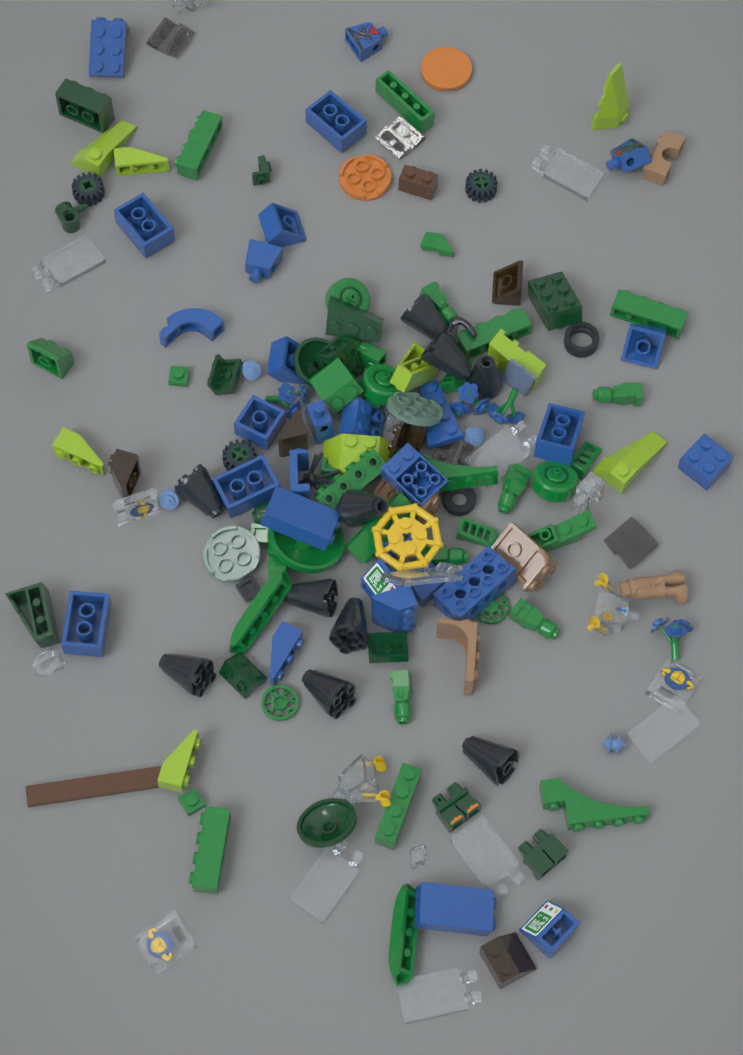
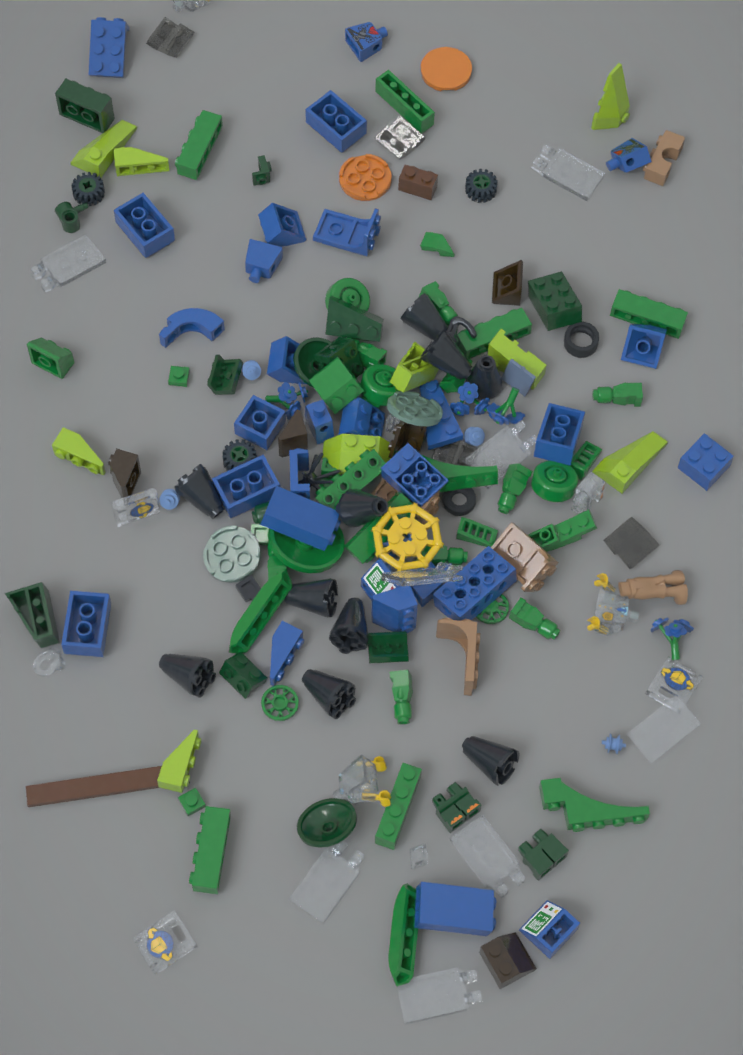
(348, 231): none -> blue bracket

